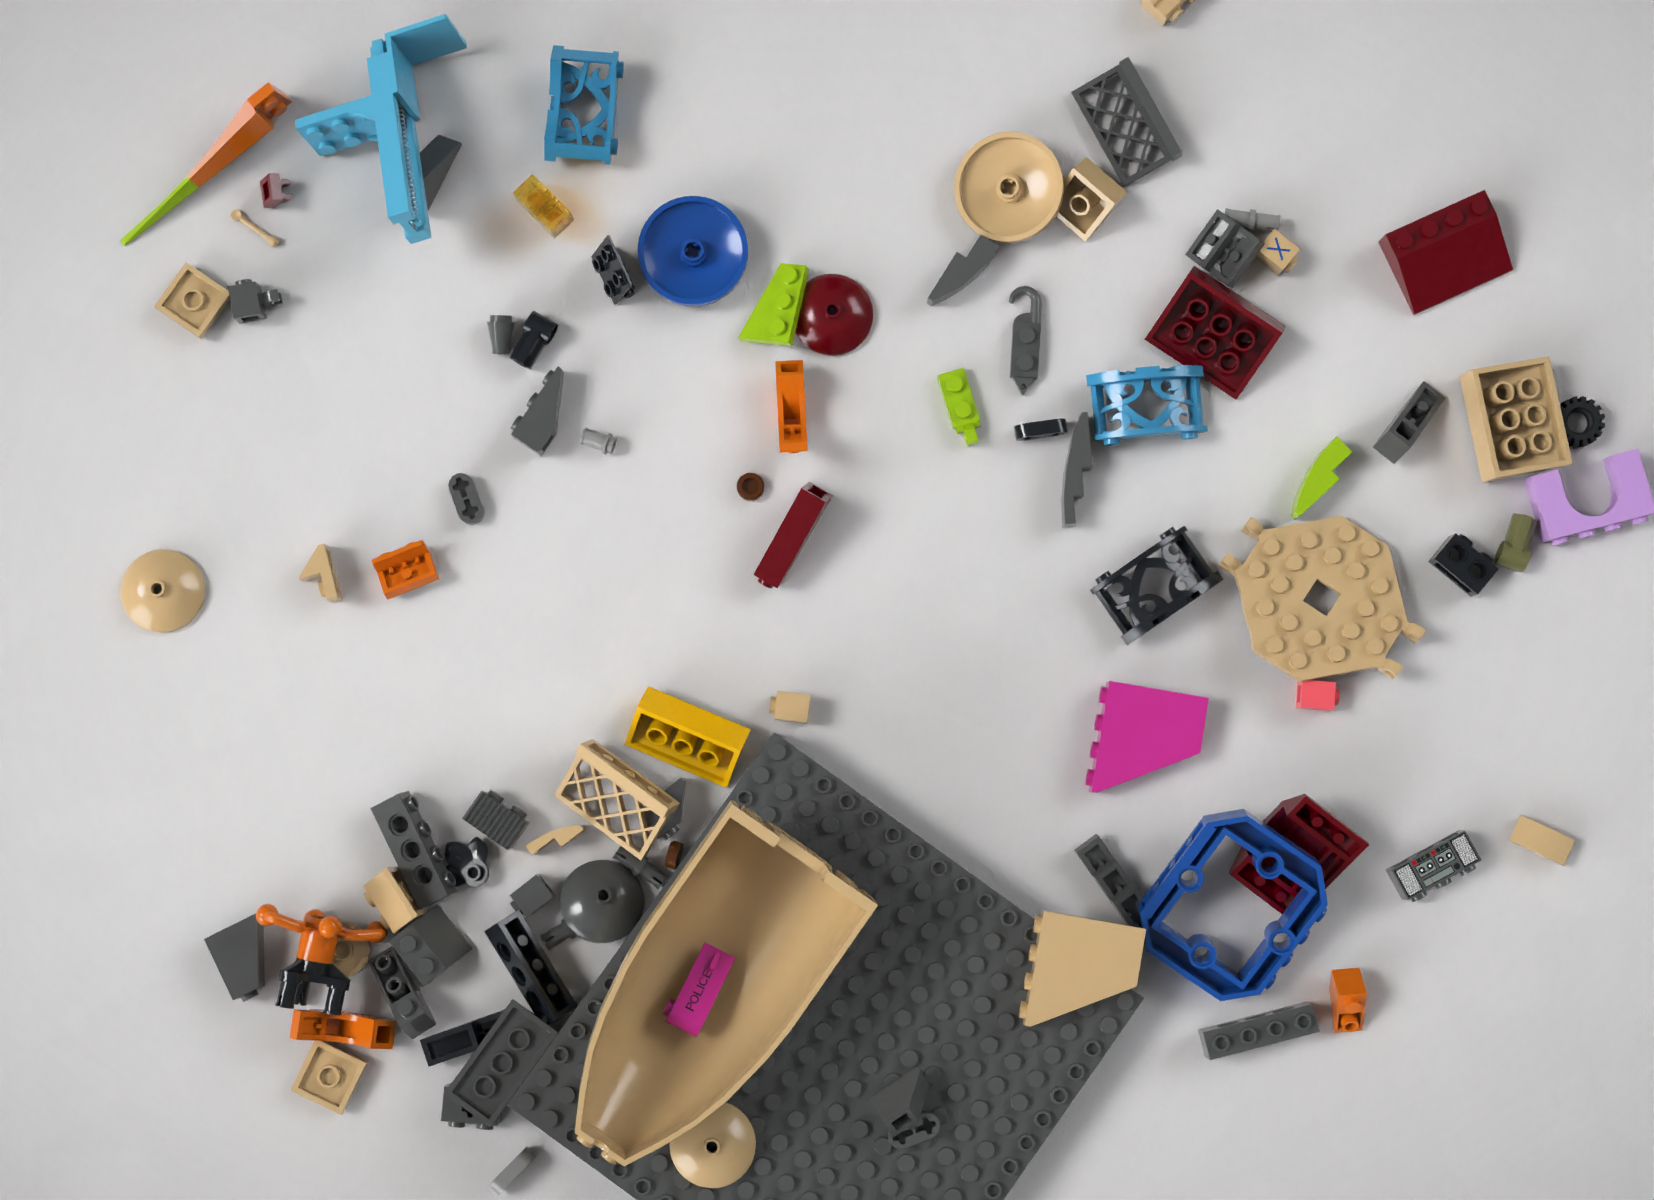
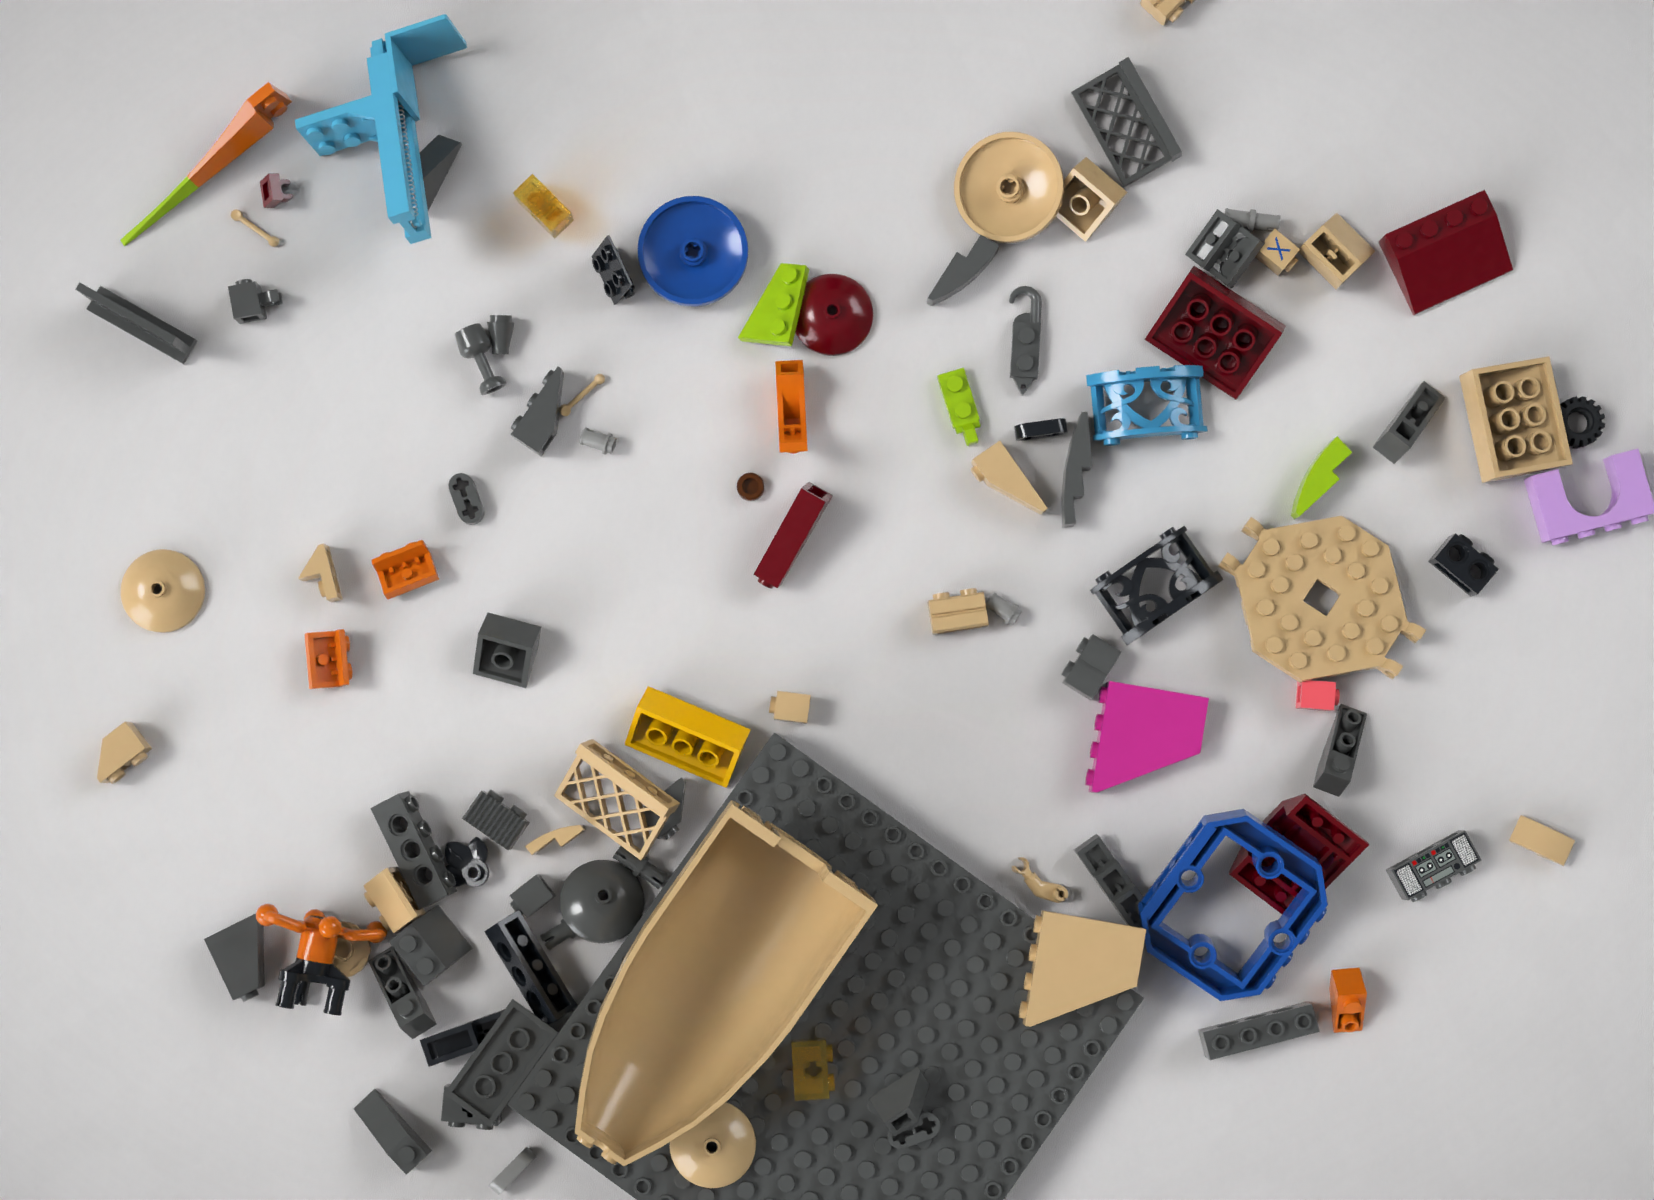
(121, 750): none -> tan slope
(138, 323): none -> dark grey fence
(193, 300): tan plate -> none
(328, 659): none -> orange bracket
(329, 1076): tan plate -> none
(348, 1028): orange arch -> none
(392, 1132): none -> dark grey slope
(473, 344): none -> dark grey piece
(506, 650): none -> dark grey slope
(536, 334): black piece -> none
(558, 138): dark azure fence -> none
(565, 409): none -> tan hinge
(674, 855): reddish brown tile -> none
(699, 990): dark pink door -> none
(807, 1086): none -> clear yellow brick
(957, 612): none -> tan brick
(1002, 474): none -> tan slope
(1003, 609): none -> light grey pin
(1041, 889): none -> tan arm
(1090, 667): none -> dark grey brick
(1336, 250): none -> tan slope
(1340, 751): none -> dark grey slope
(1515, 550): olive piece -> none

